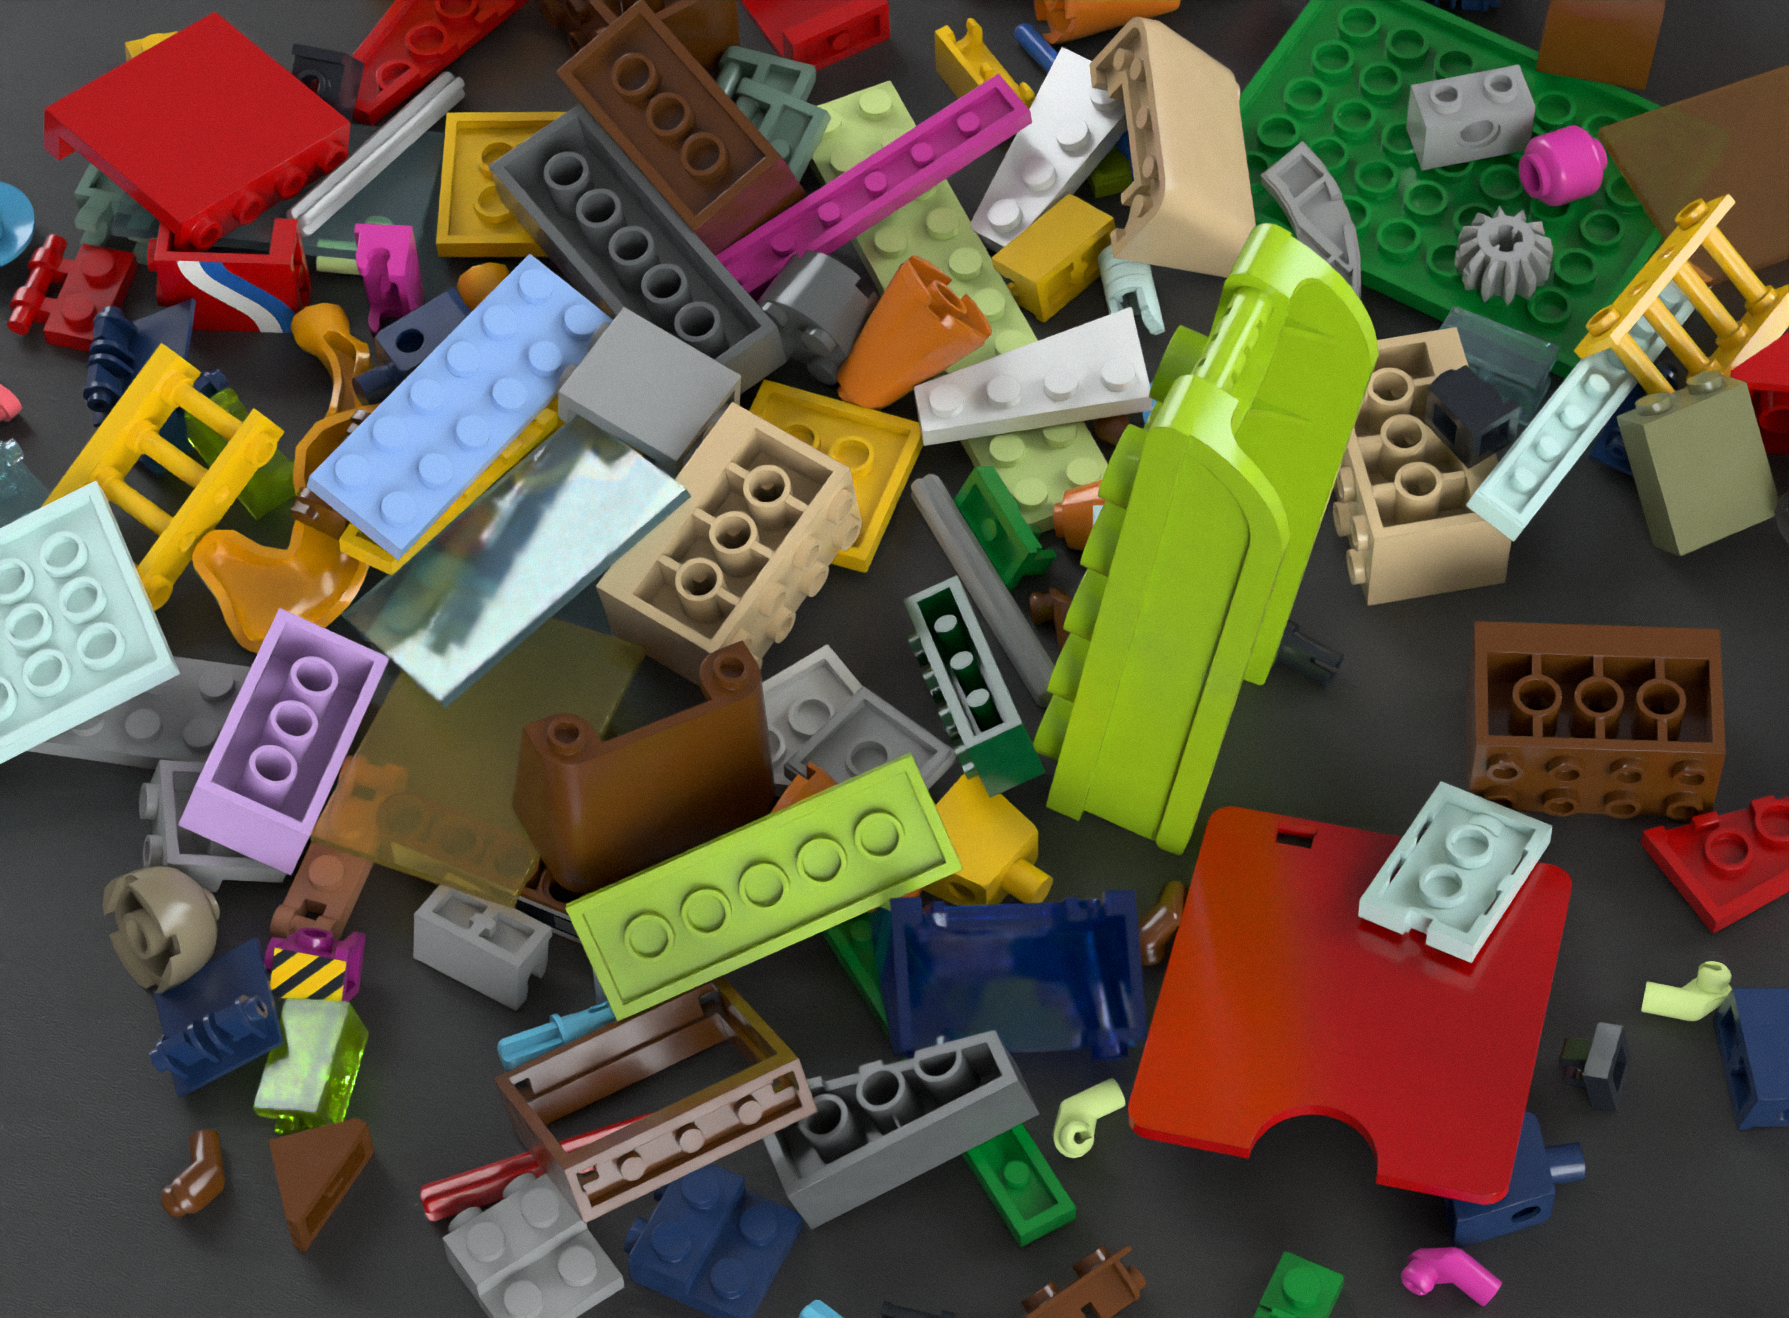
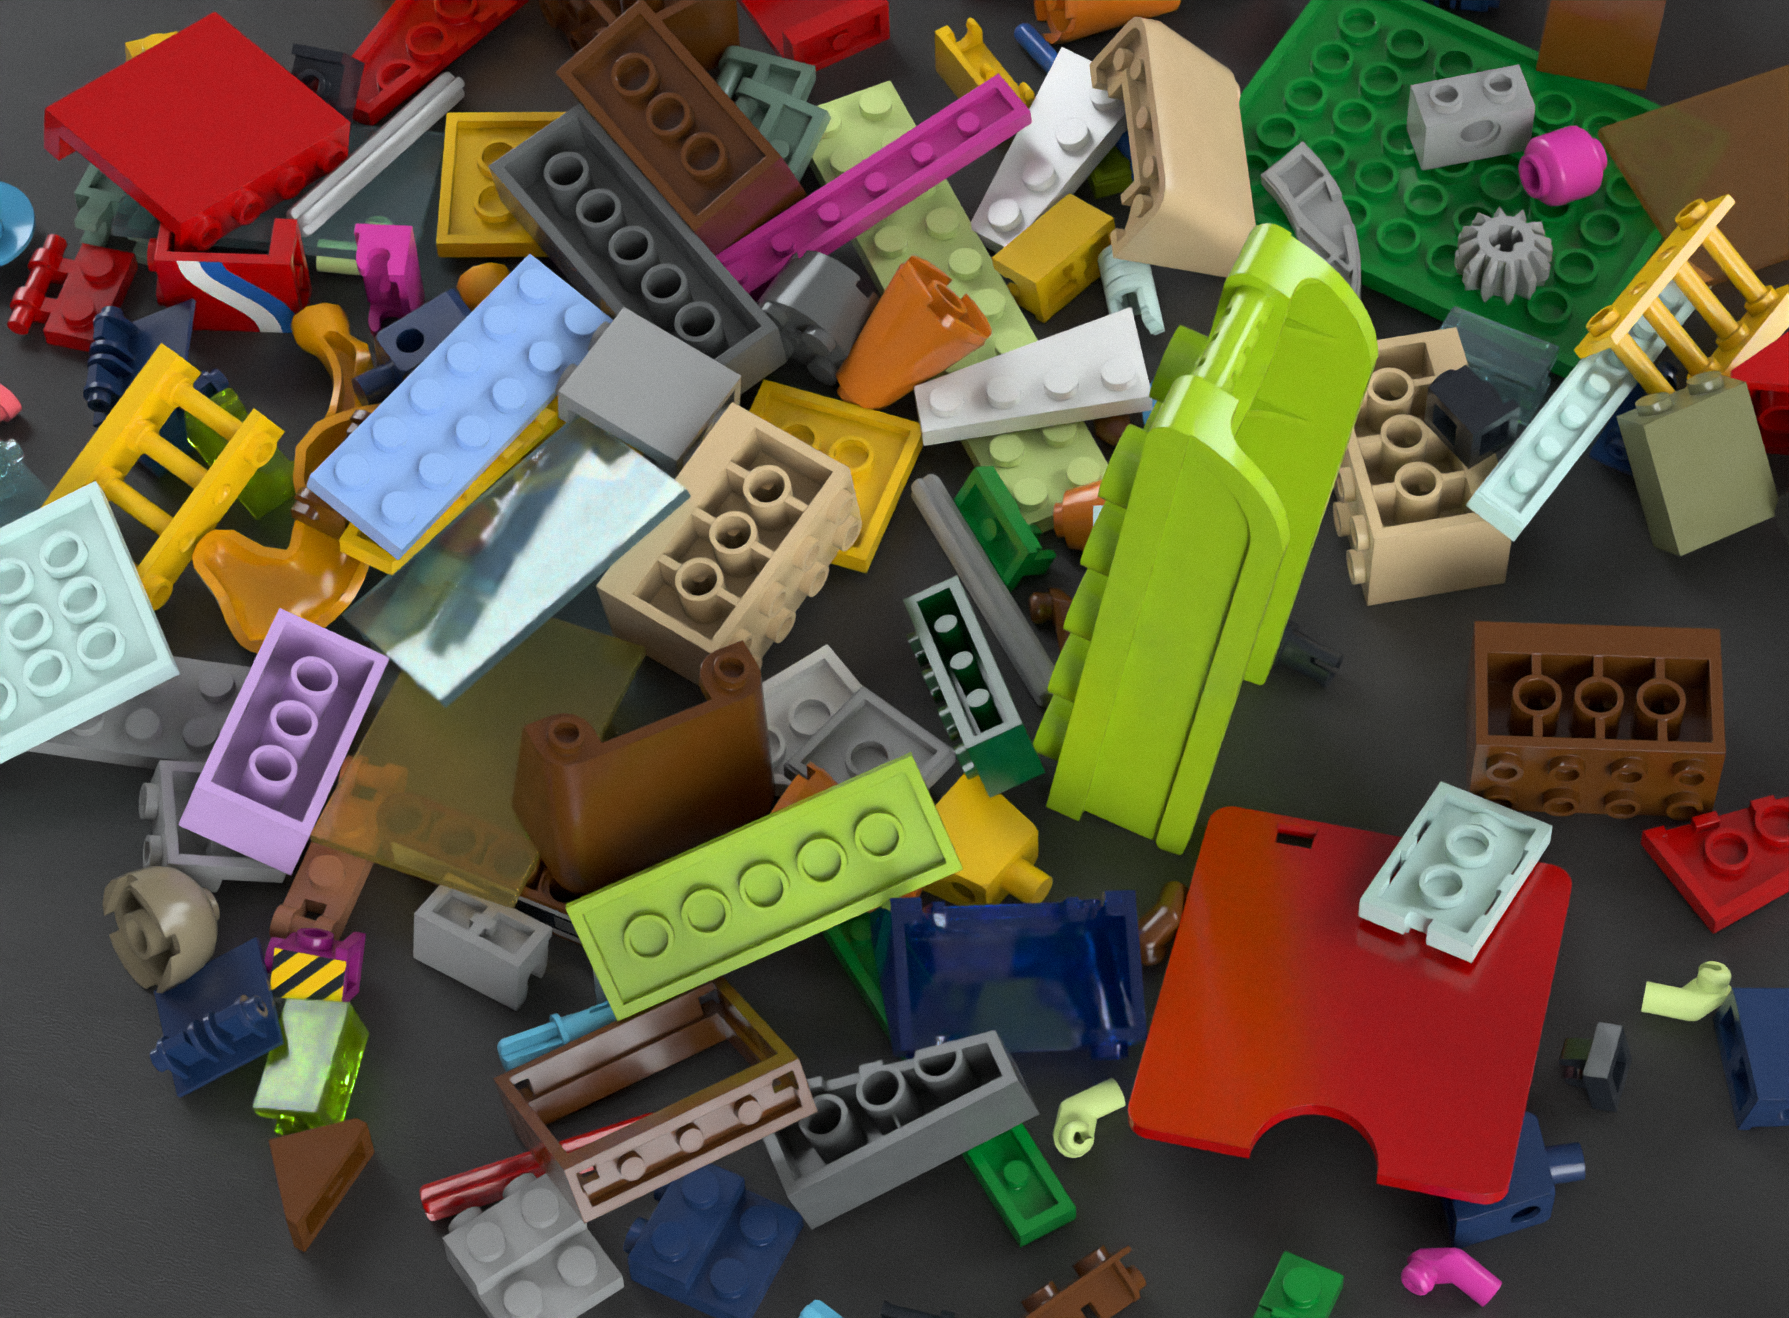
(201, 1180): reddish brown arm -> none

